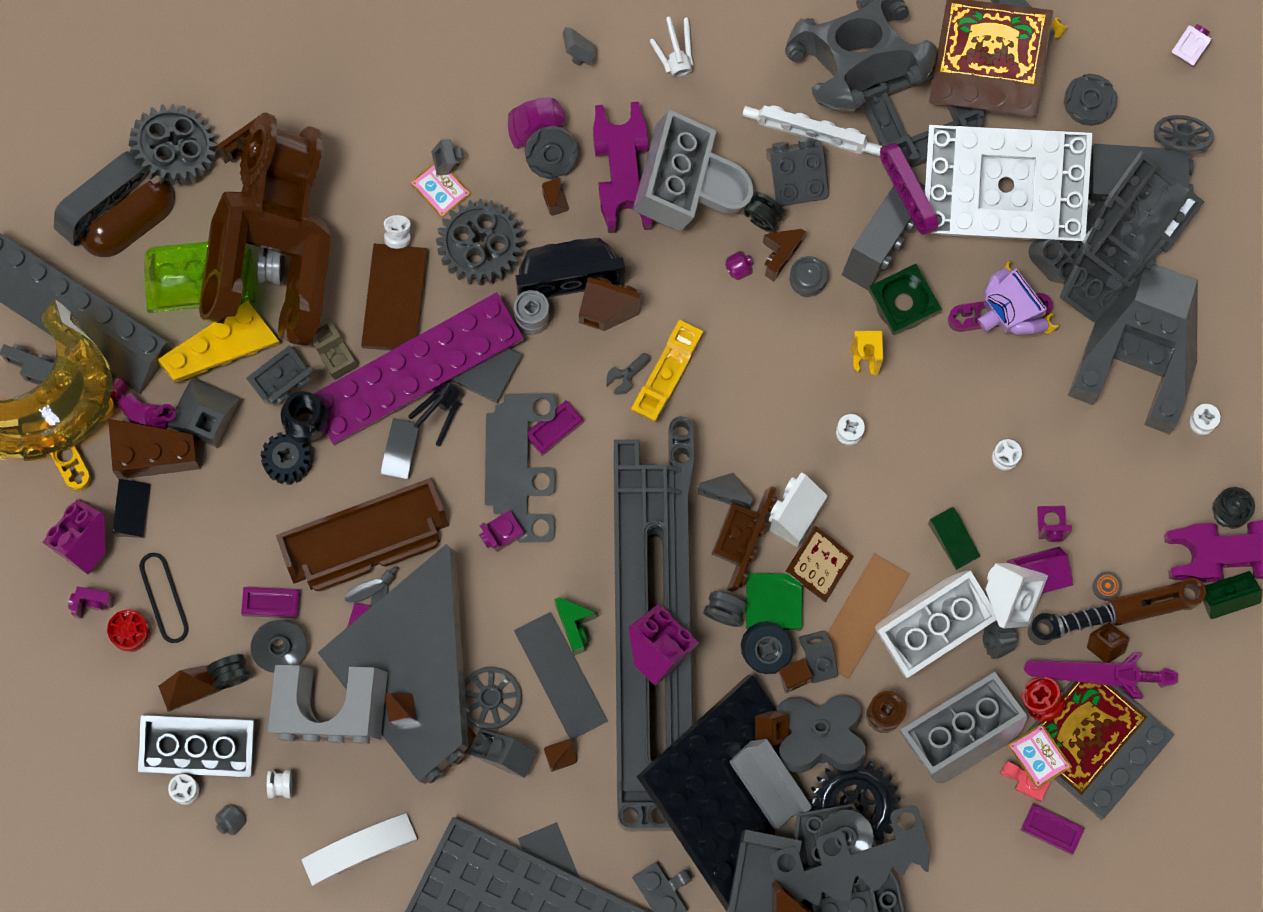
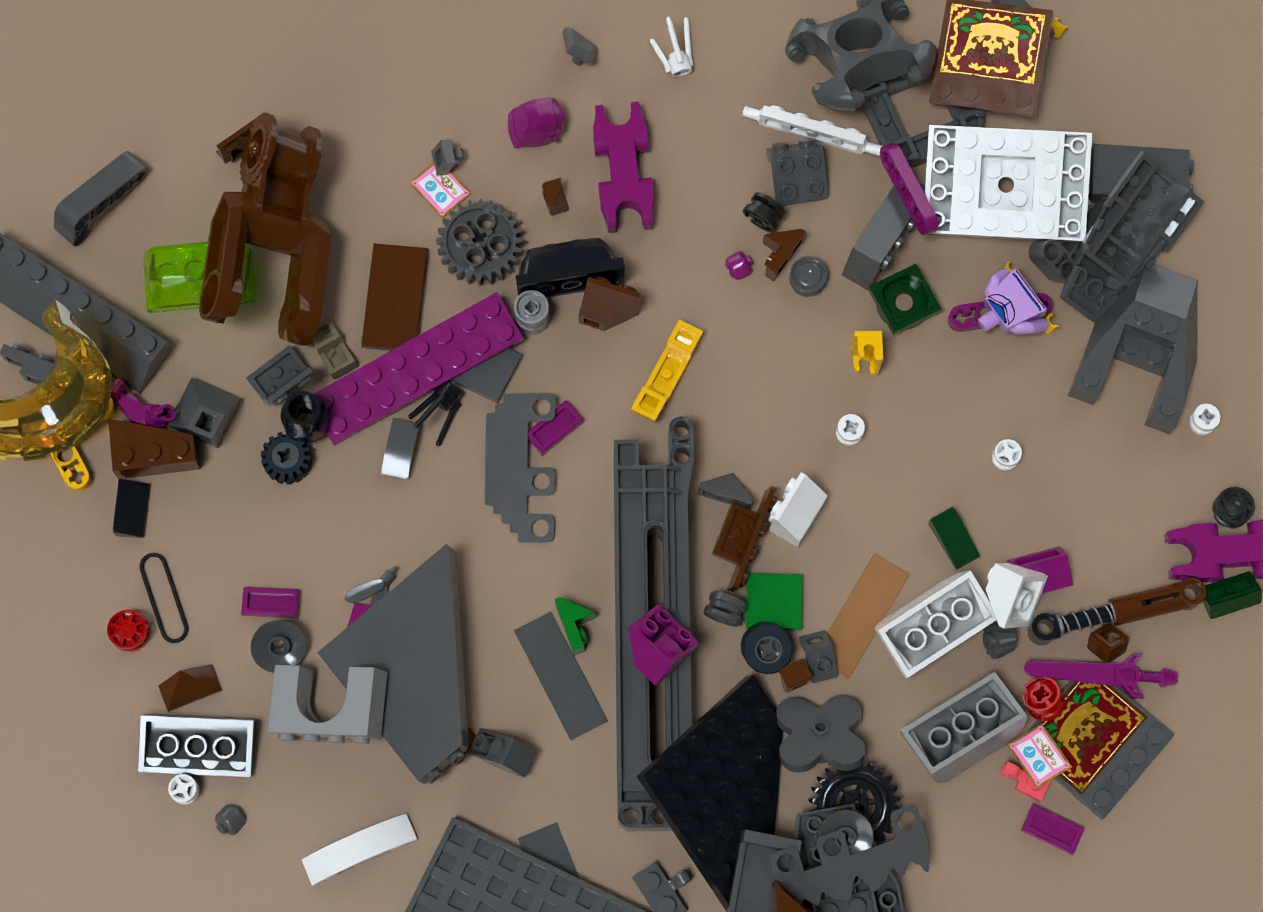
(78, 536): magenta slope -> none
(94, 598): magenta bracket -> none
(130, 219): reddish brown brick -> none
(172, 144): dark grey gear -> none
(219, 345): yellow wing -> none
(228, 671): pearl dark grey wheel -> none
(270, 266): light grey wheel -> none
(279, 784): white wheel -> none
(364, 536): reddish brown slope -> none
(397, 231): white wheel -> none
(400, 708): reddish brown slope -> none
(490, 698): dark grey wheel -> none
(501, 531): magenta bracket -> none
(551, 152): dark grey tile -> none
(560, 755): reddish brown slope -> none
(626, 374): dark grey bar -> none
(685, 172): light grey brick -> none
(769, 782): light grey panel -> none
(772, 726): reddish brown slope -> none
(819, 563): piece -> none
(885, 712): reddish brown wheel -> none
(1053, 533): magenta bracket -> none
(1090, 99): dark grey tile -> none
(1106, 586): dark grey tile -> none
(1184, 134): dark grey wheel -> none
(1192, 44): bracket -> none

